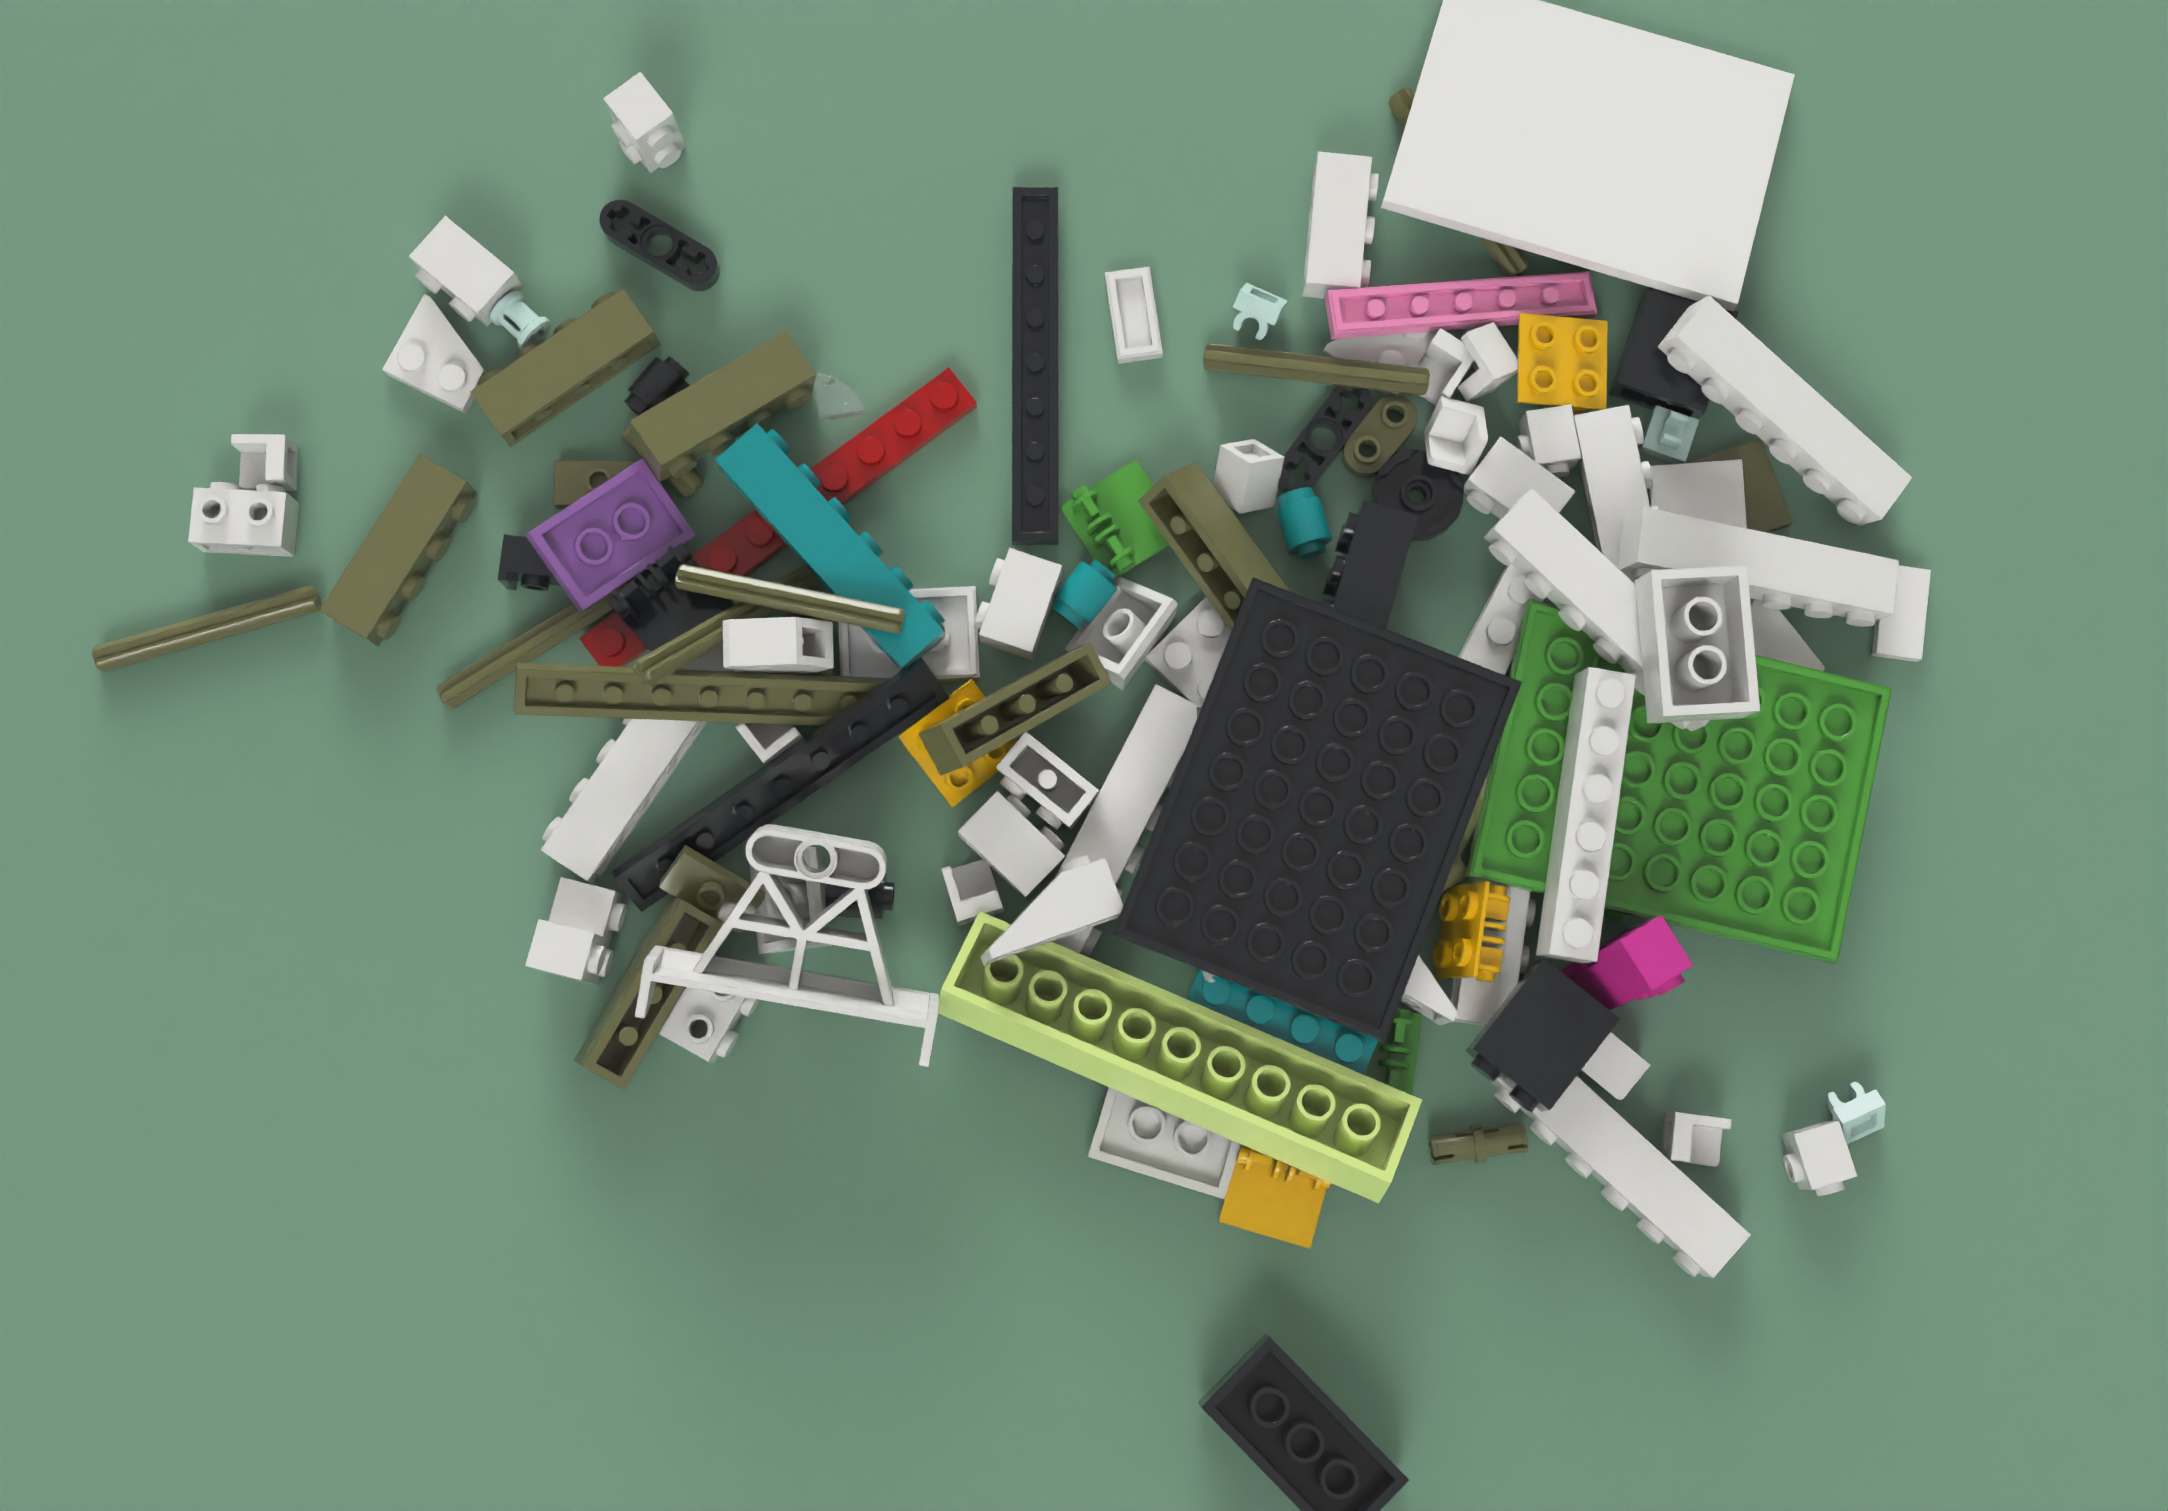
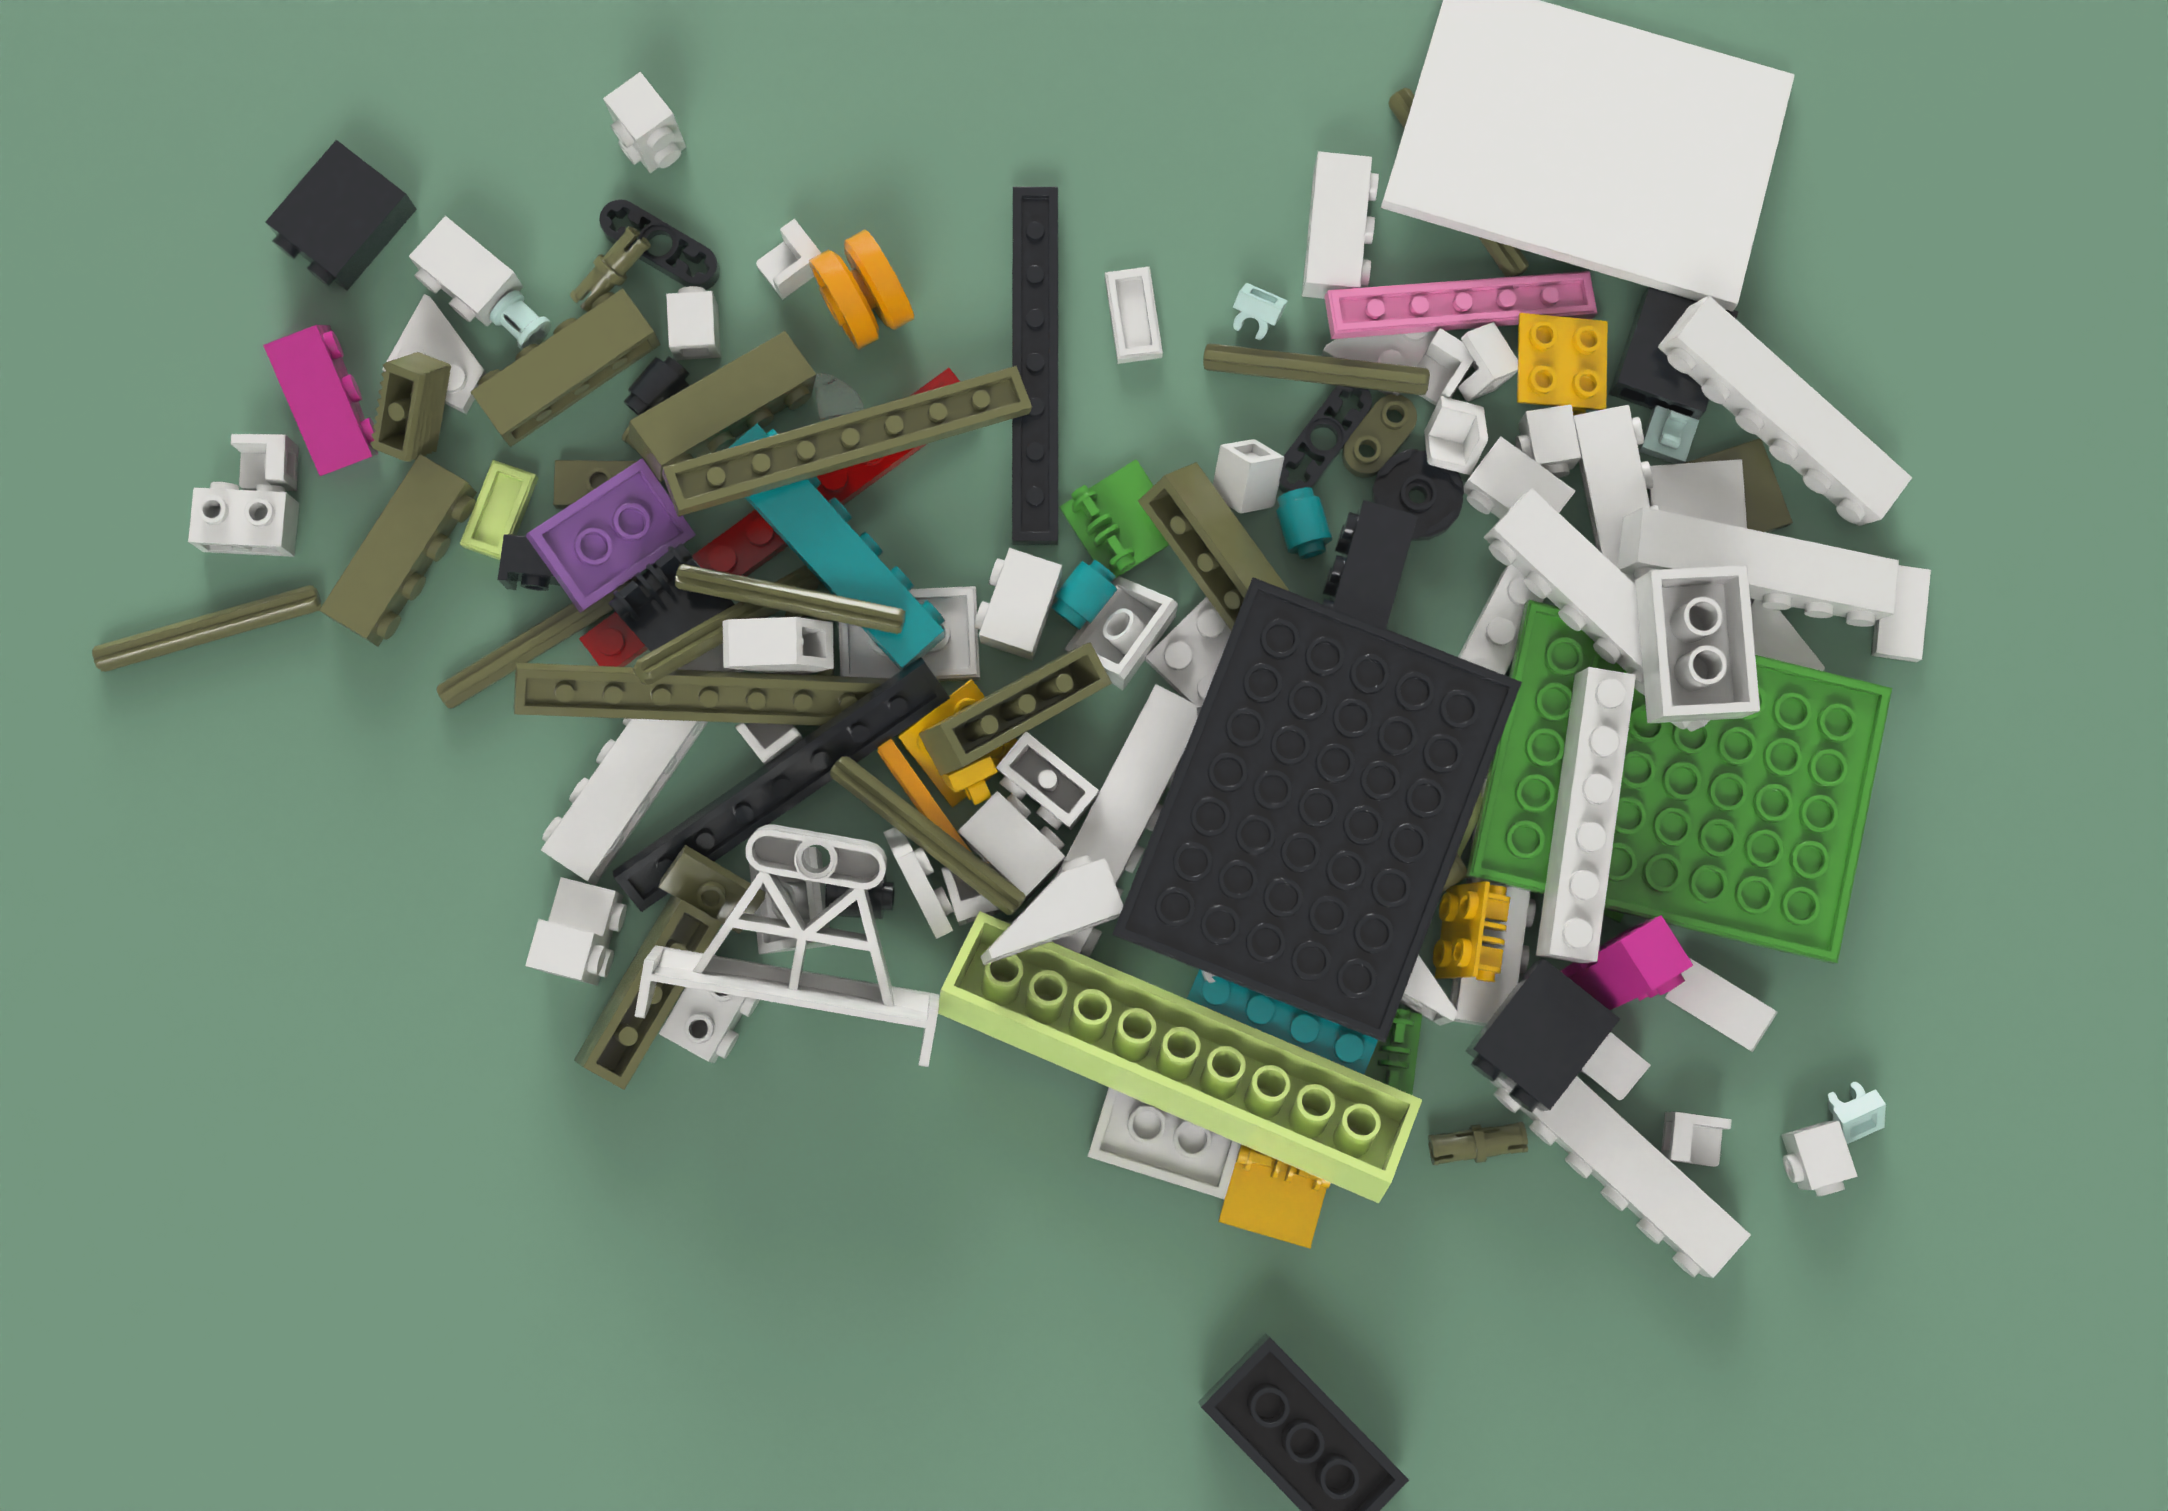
(322, 397): none -> dark pink wedge
(340, 216): none -> black brick
(411, 406): none -> olive brick
(498, 508): none -> yellowish green tile
(611, 268): none -> olive pin
(693, 324): none -> white brick
(788, 263): none -> white panel
(845, 441): none -> olive plate
(866, 287): none -> light orange wheel
(915, 788): none -> light orange tile
(915, 869): none -> white wing
(927, 835): none -> olive axle
(971, 779): none -> yellow tile
(1722, 1006): none -> white slope

